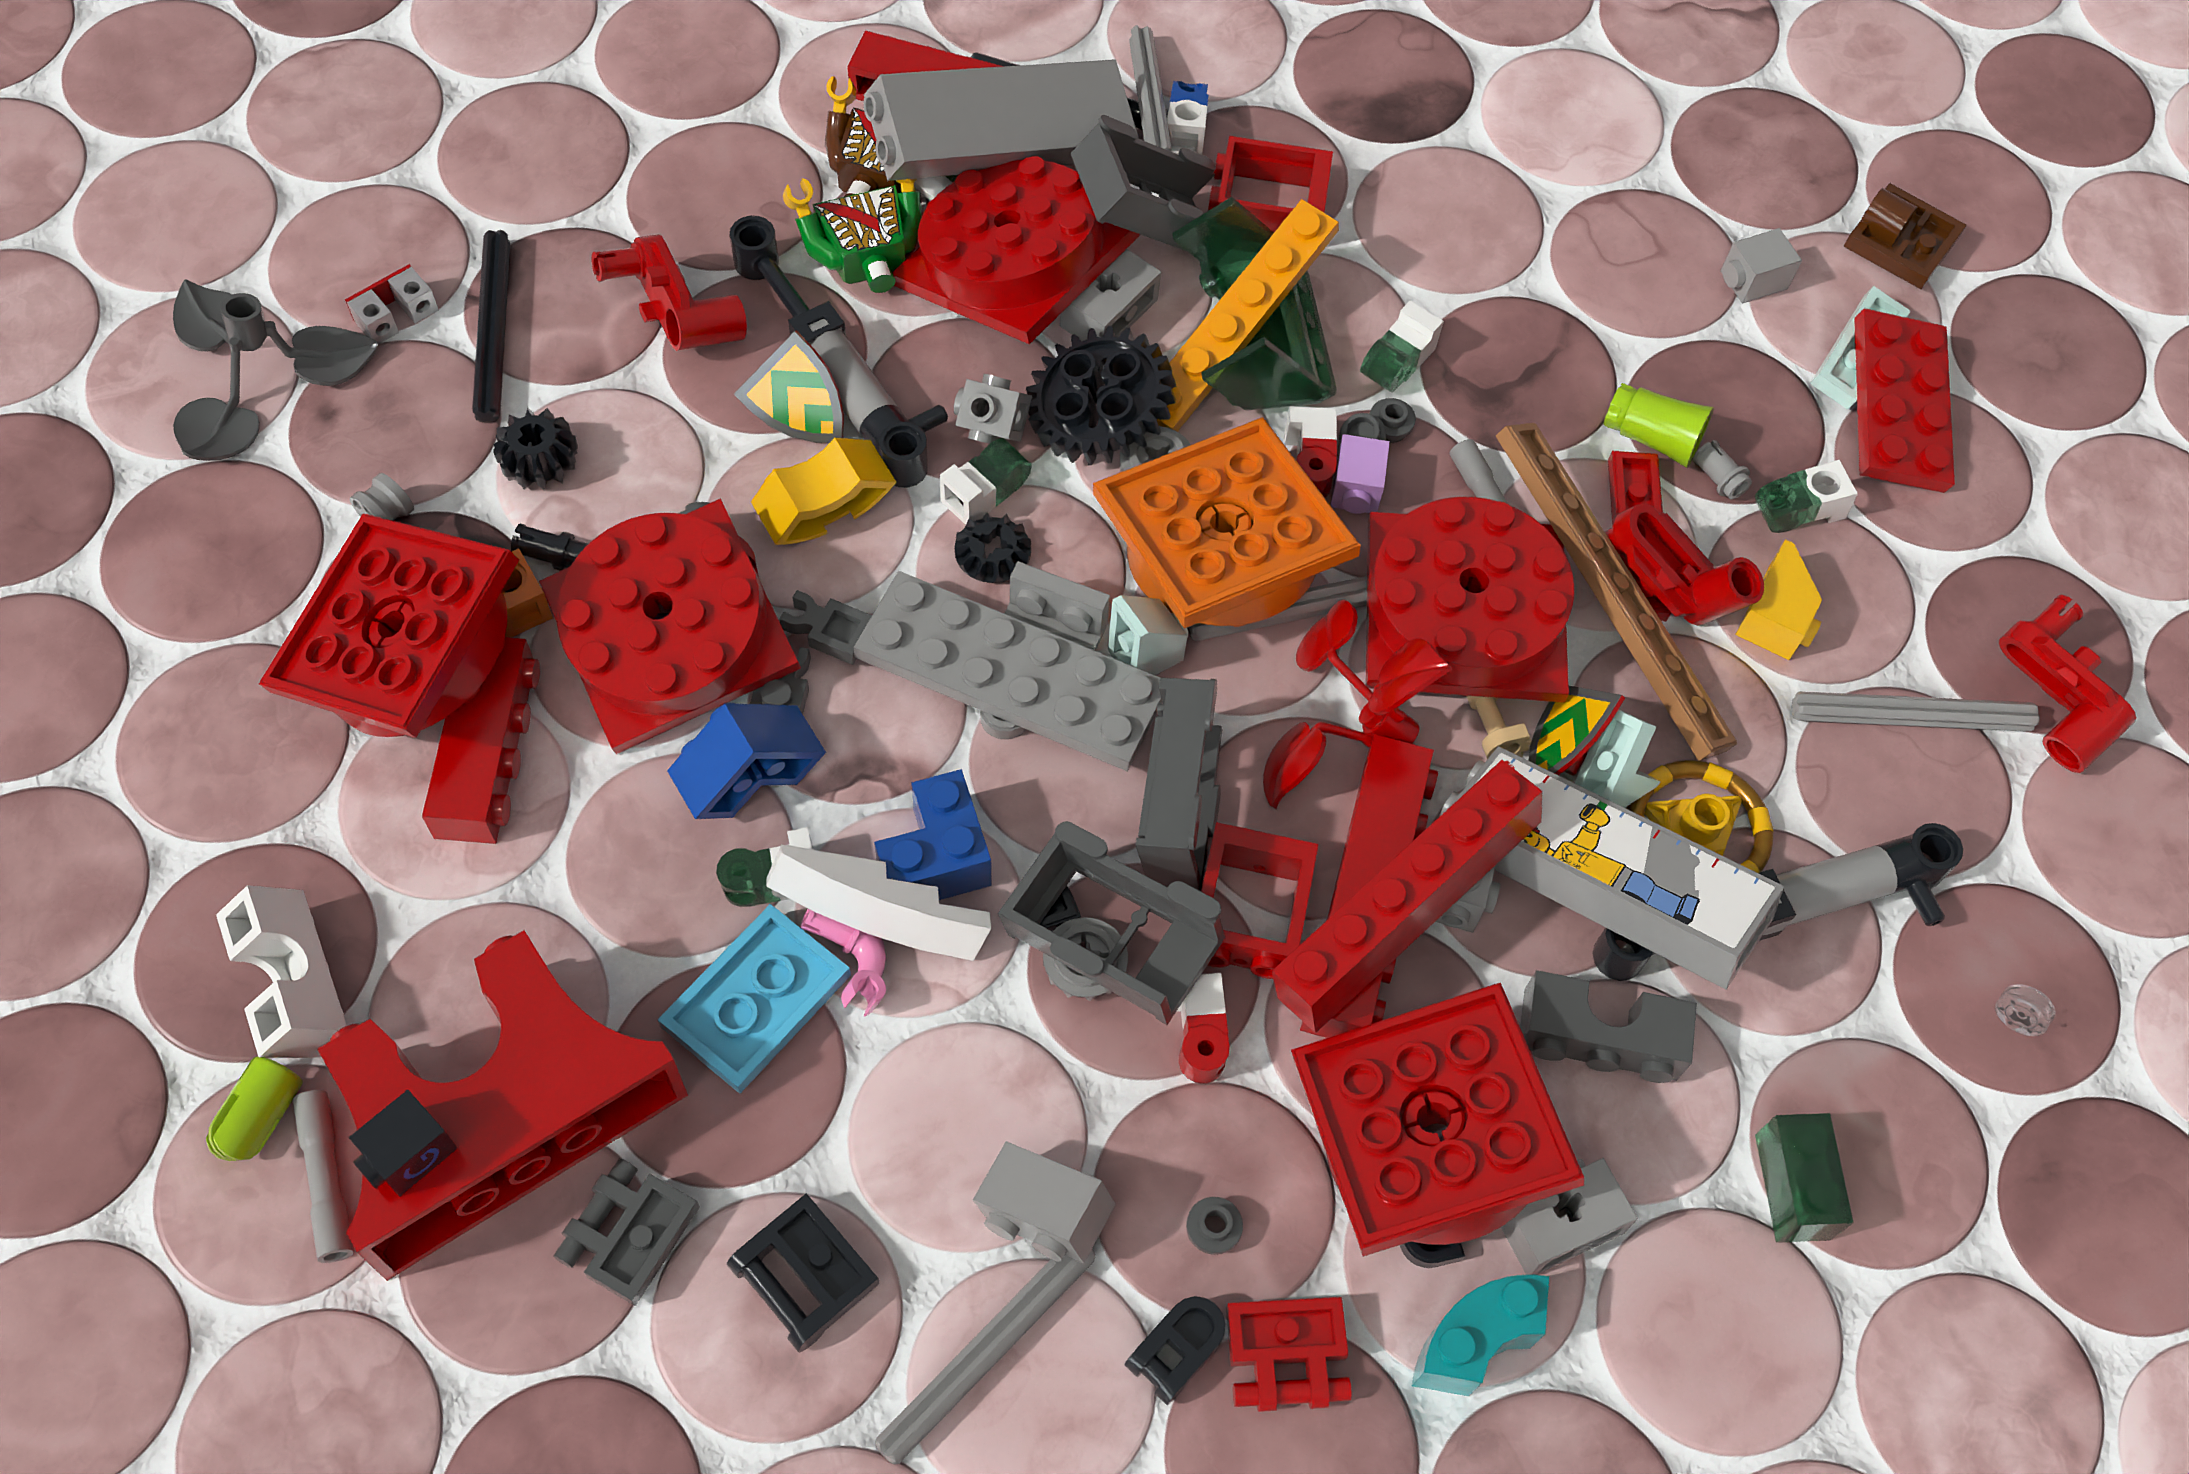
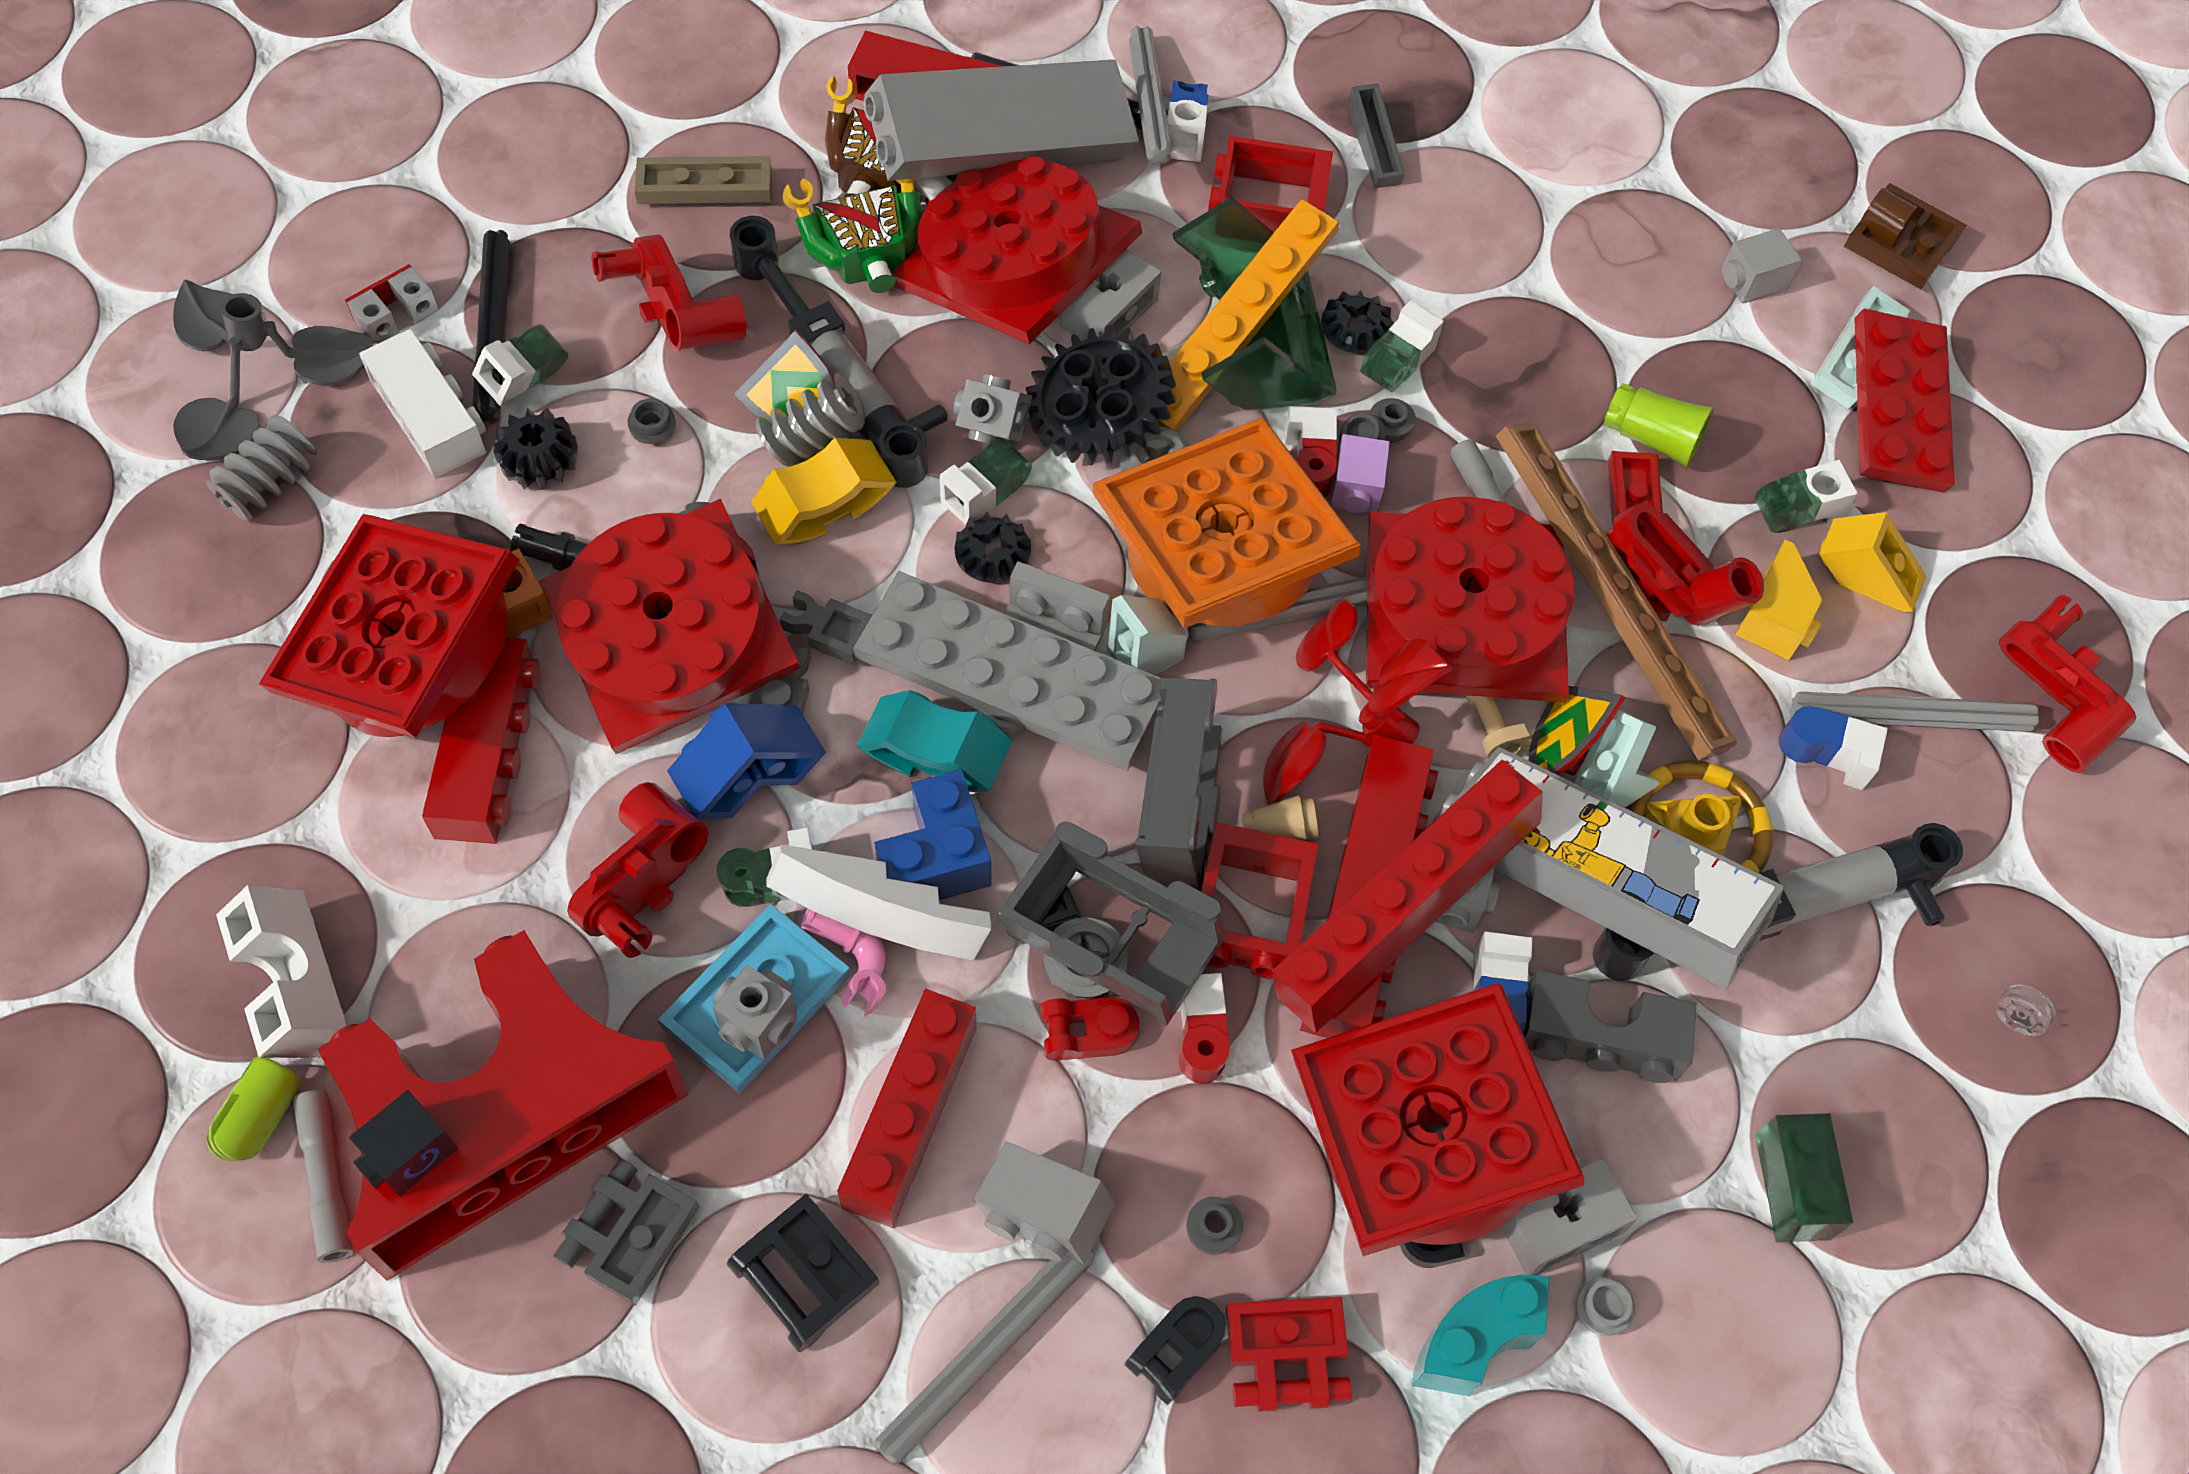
(260, 466): none -> light grey piece
(382, 499): light grey wheel -> none
(425, 402): none -> white brick
(521, 361): none -> leg
(640, 870): none -> red piece
(648, 412): none -> dark grey plate
(703, 180): none -> dark tan plate
(760, 1026): none -> light grey brick
(814, 425): none -> light grey piece
(908, 1108): none -> red brick
(920, 735): none -> teal brick
(1108, 1023): none -> red plate
(1115, 158): dark grey piece -> none
(1285, 818): none -> tan cone
(1363, 335): none -> black gear
(1375, 135): none -> dark grey piece
(1505, 960): none -> white leg
(1605, 1306): none -> light grey plate
(1723, 470): light grey pin -> none
(1835, 743): none -> leg
(1873, 560): none -> yellow slope

